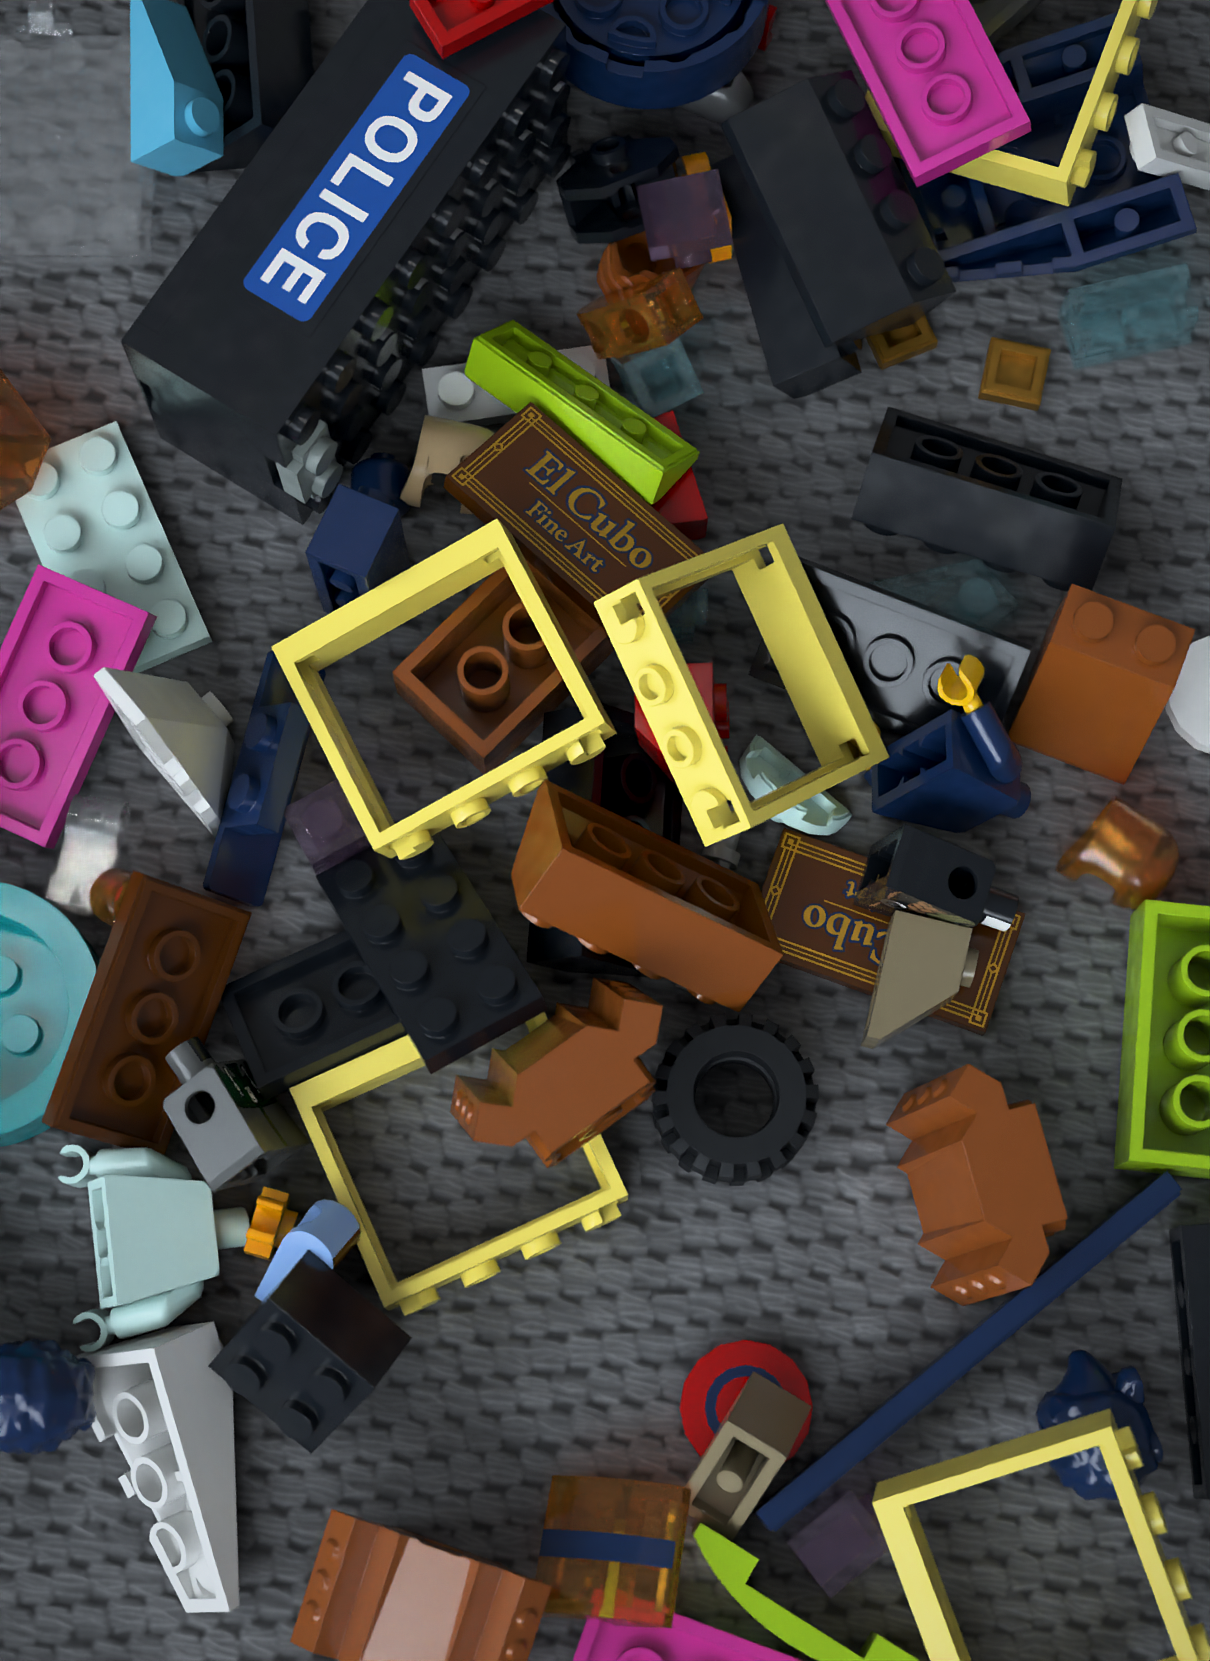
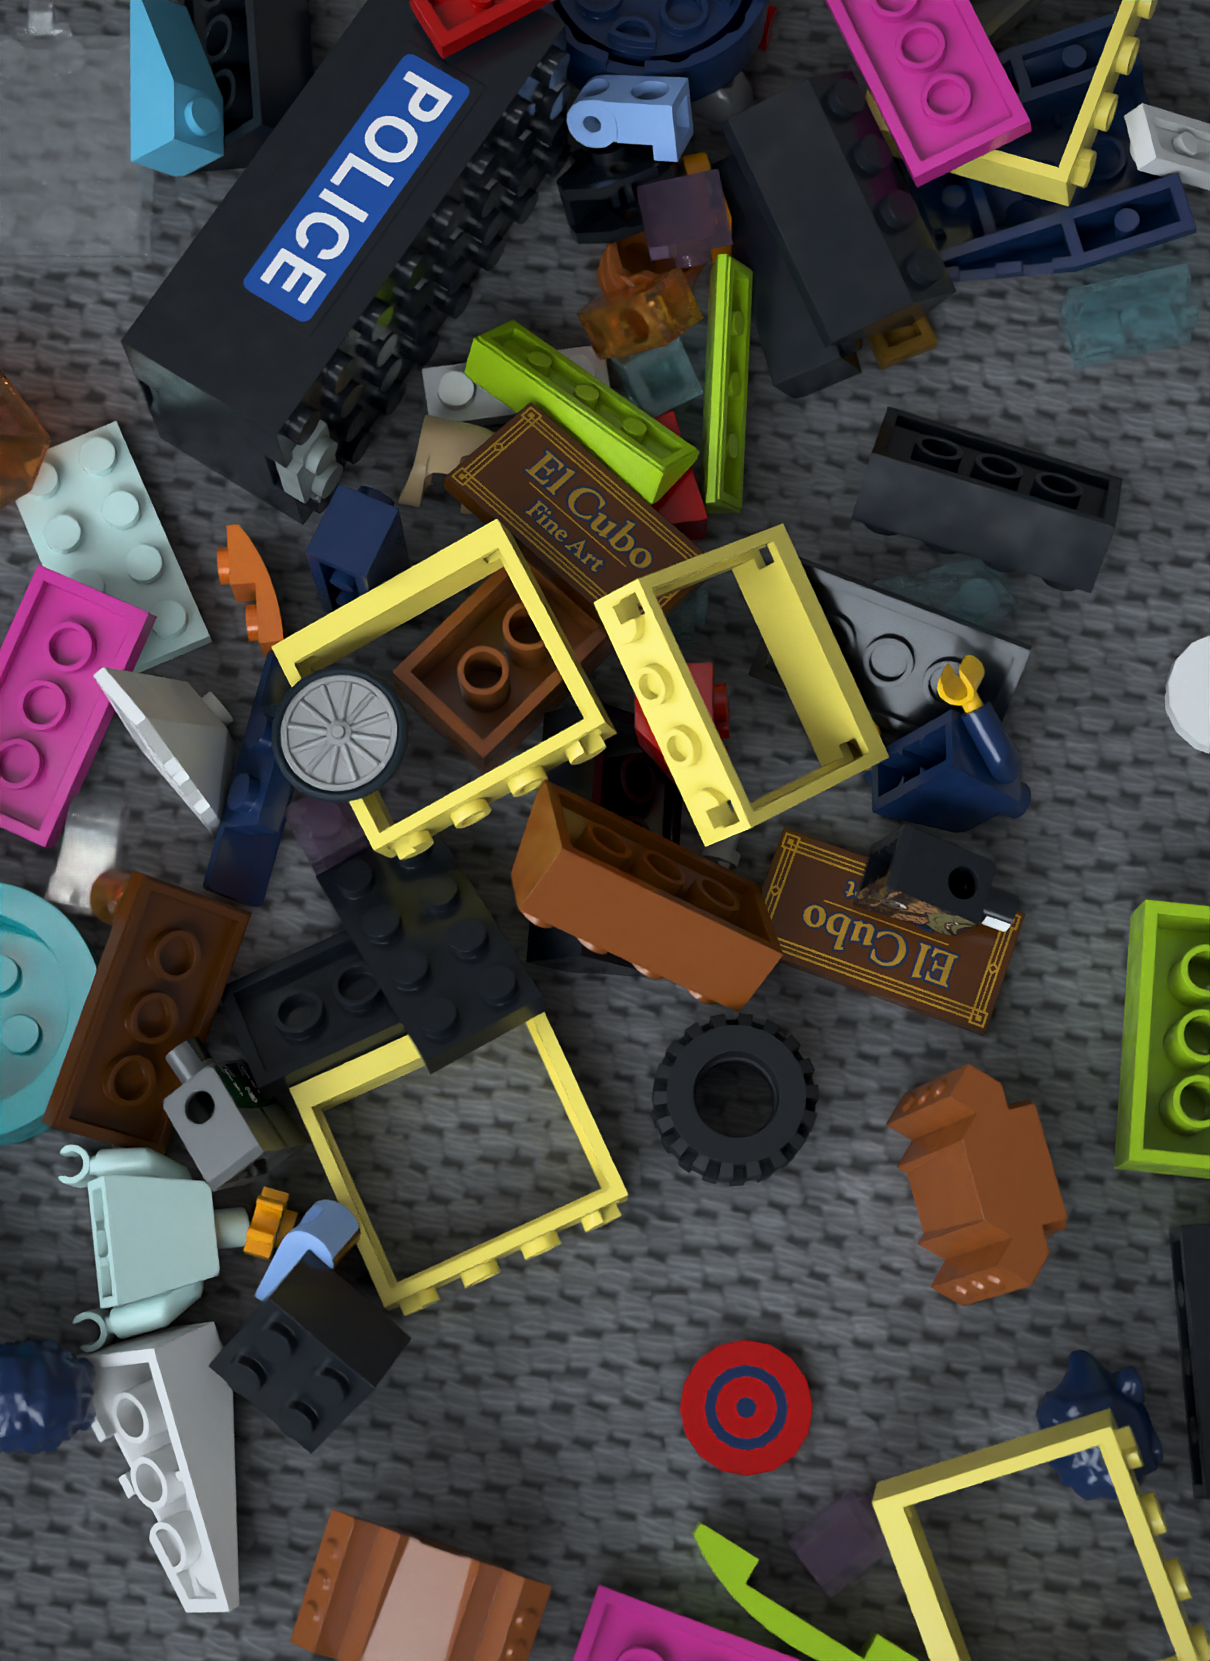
(250, 581): none -> orange slope
(340, 734): none -> light grey wheel
(384, 475): dark blue piece -> none
(565, 1075): dark orange slope -> none
(613, 1549): clear orange slope -> none
(634, 112): none -> light blue leg
(726, 386): none -> lime slope
(745, 1455): dark tan slope -> none
(767, 769): light aqua plate -> none
(917, 973): dark tan slope -> none
(966, 1352): dark blue tile -> none
(1014, 373): pearl gold tile -> none
(1099, 683): dark orange slope -> none
(1126, 852): clear orange helmet -> none

